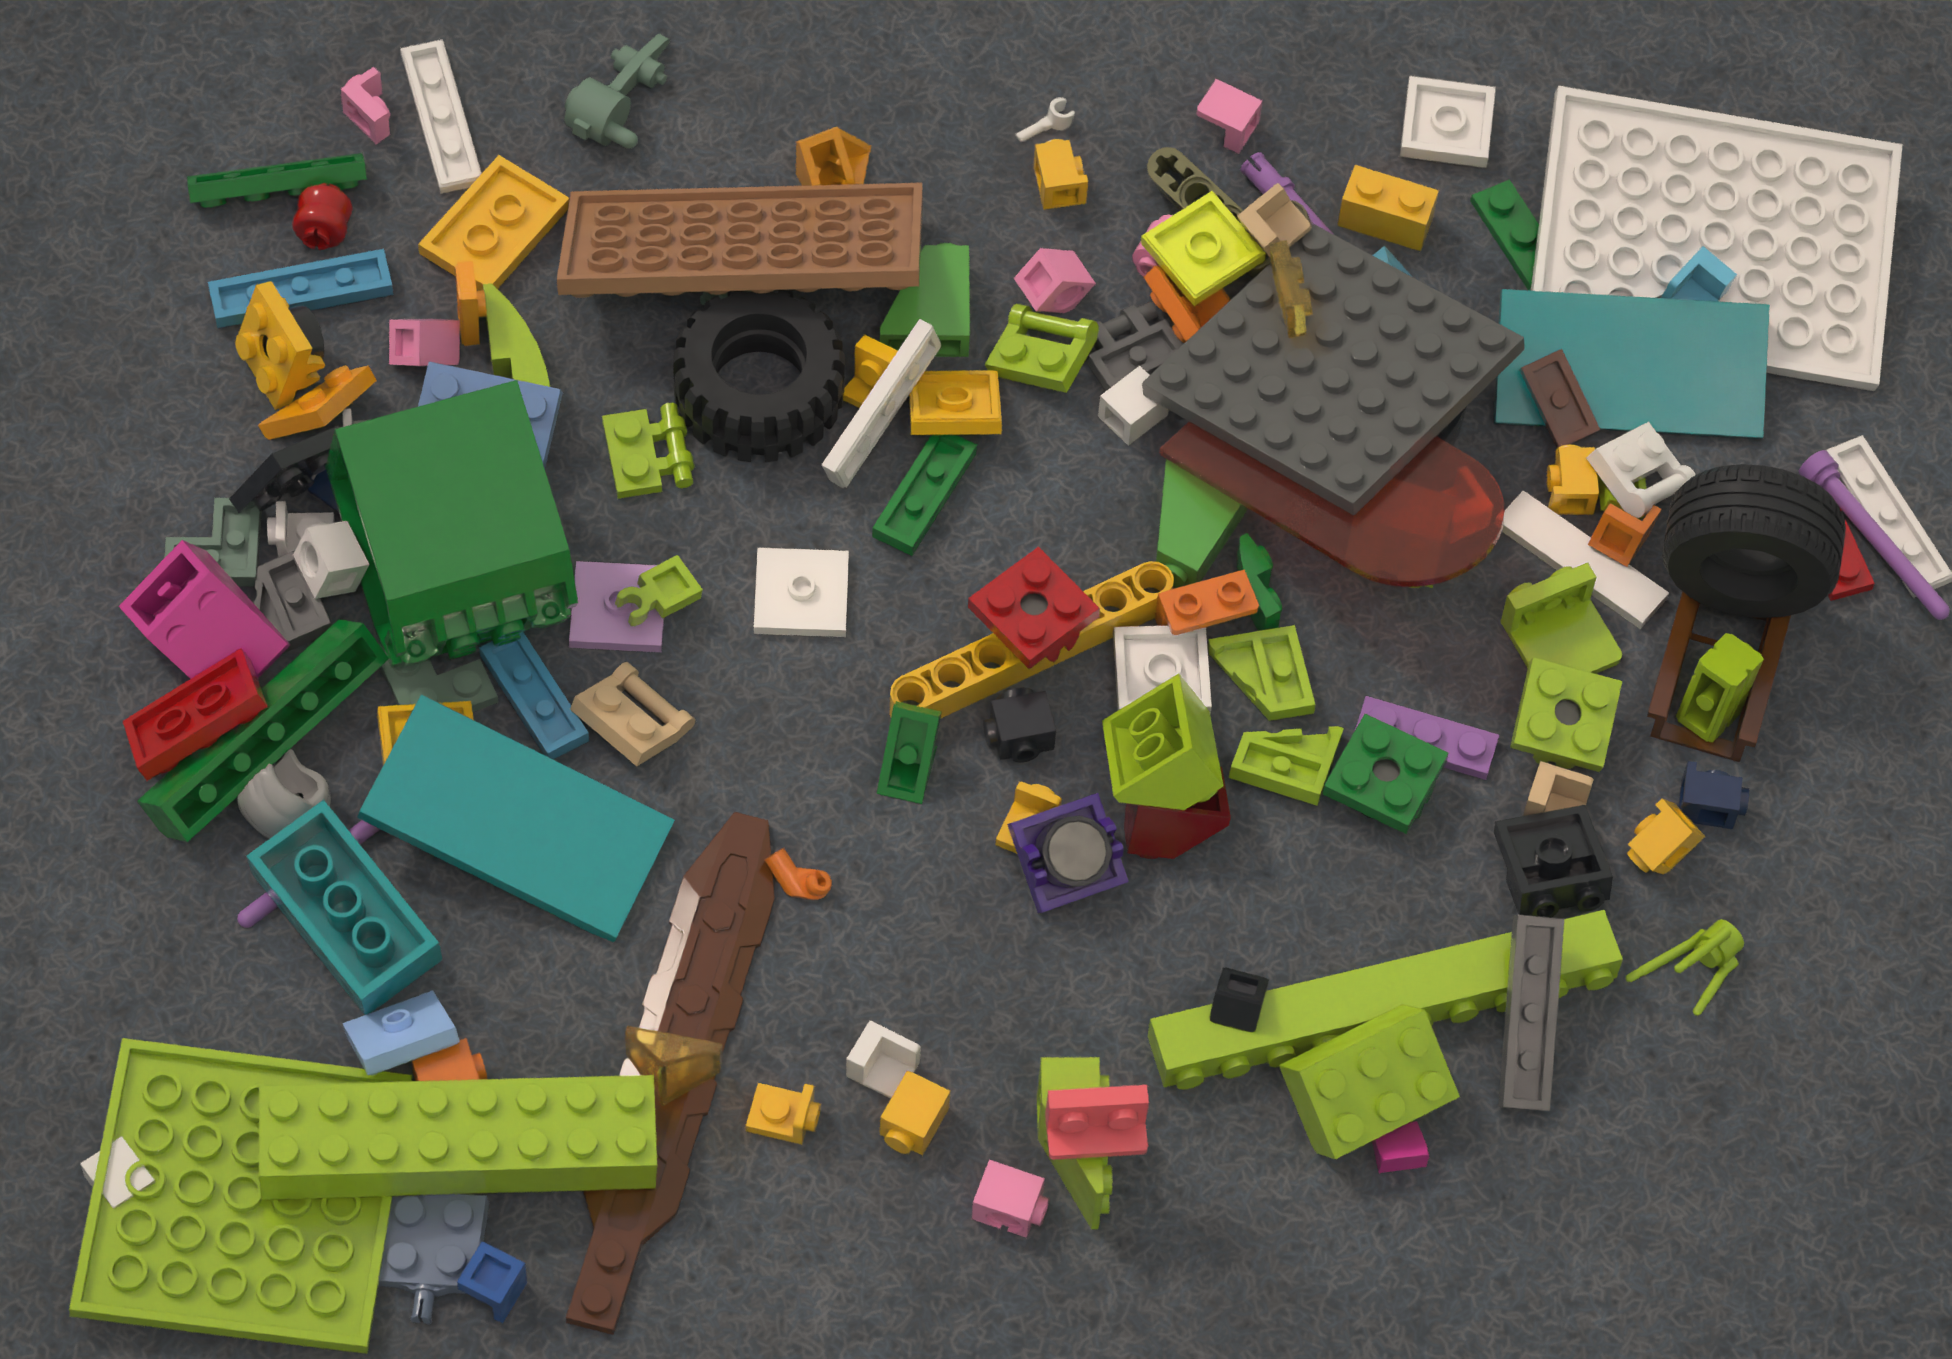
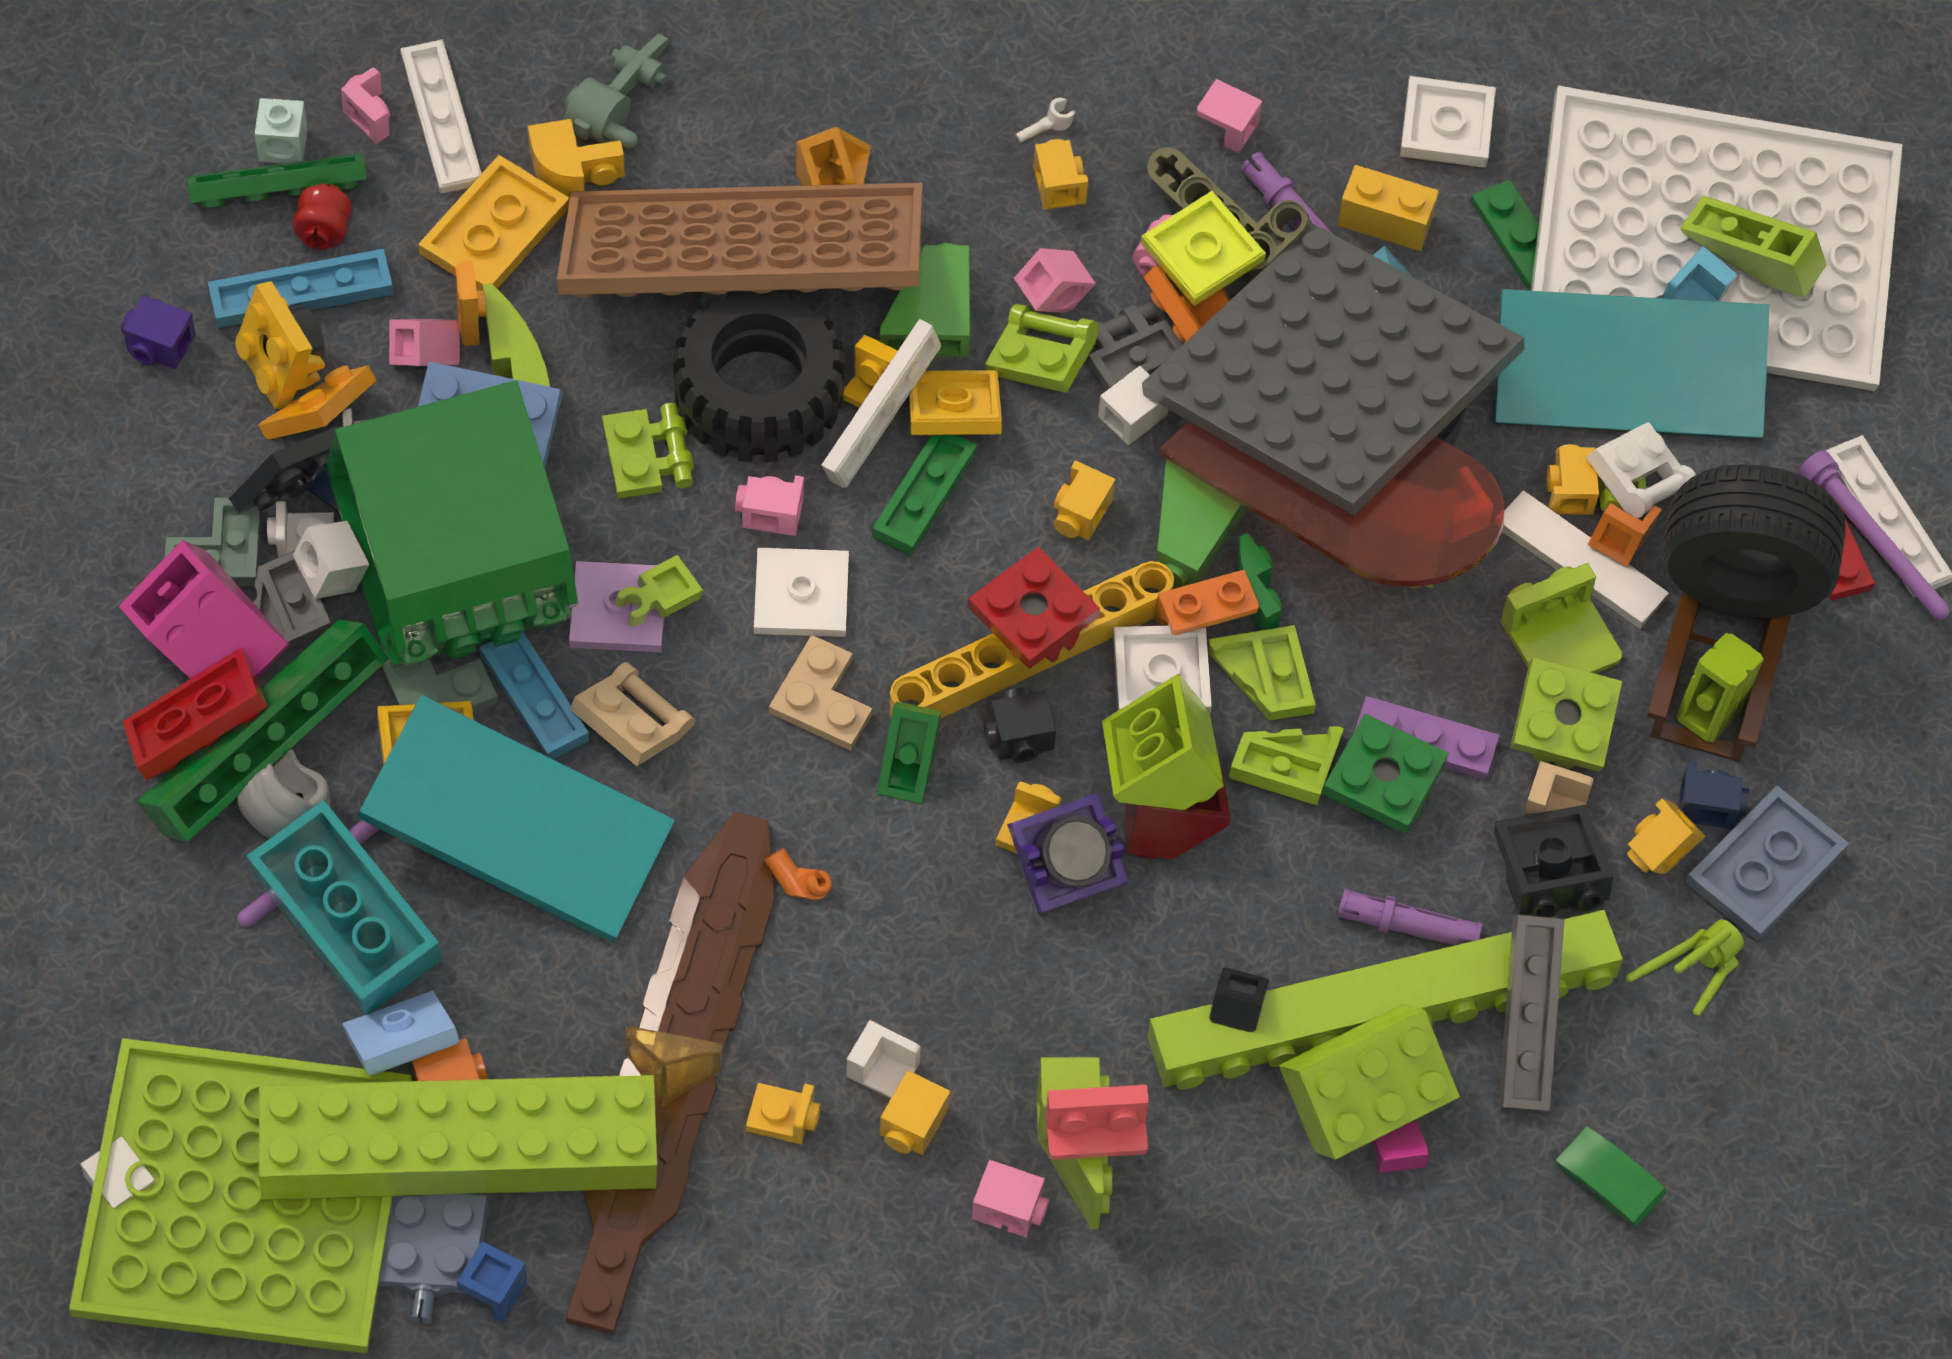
(158, 332): none -> dark purple brick
(280, 131): none -> light aqua brick
(568, 167): none -> yellow brick
(771, 504): none -> bright pink brick
(810, 699): none -> tan plate
(1083, 501): none -> yellow brick
(1274, 219): tan panel -> none
(1287, 276): clear yellow plate -> none
(1401, 918): none -> medium lavender pin
(1559, 399): reddish brown plate -> none
(1611, 1175): none -> green slope
(1757, 244): none -> lime slope
(1767, 863): none -> sand blue plate

